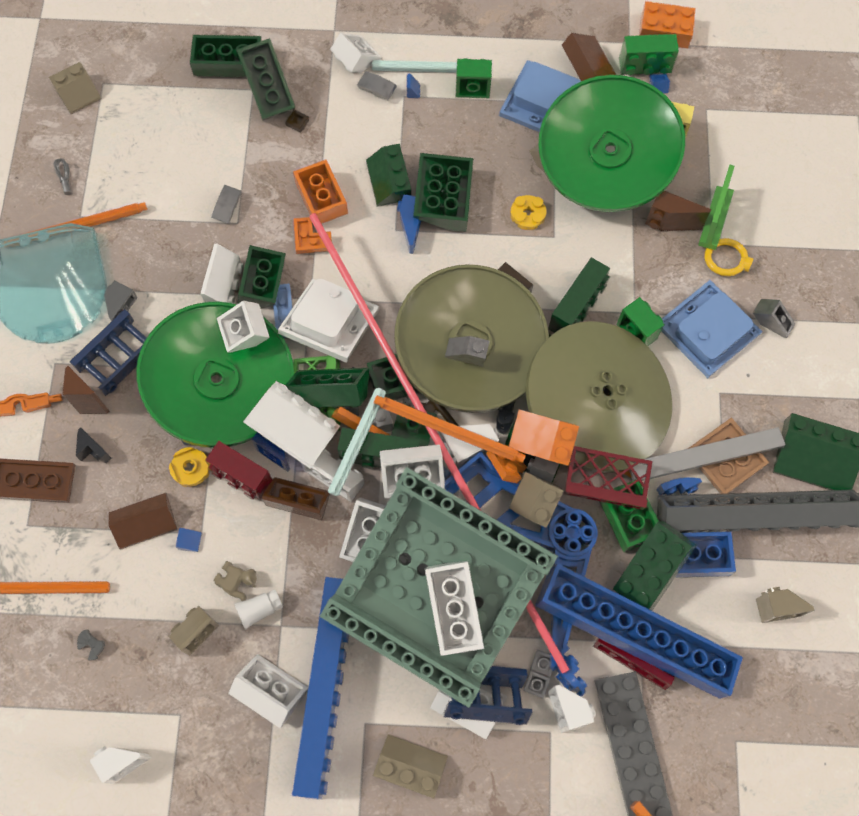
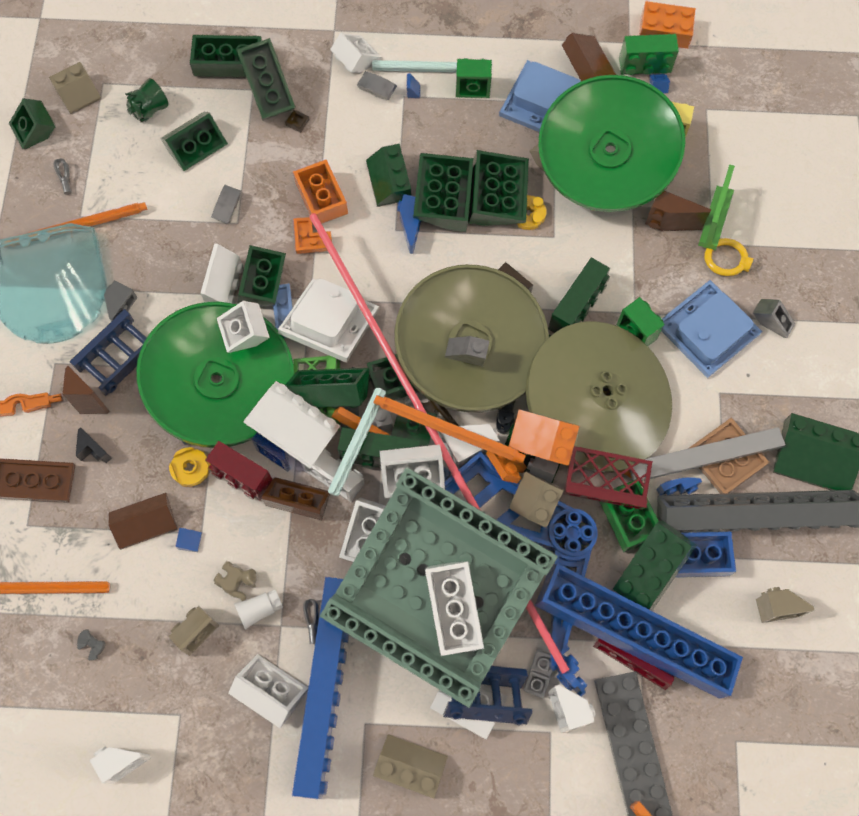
(31, 123): none -> dark green slope
(146, 100): none -> dark green hat
(194, 140): none -> dark green slope
(312, 627): none -> flat silver piece
(498, 189): none -> dark green slope

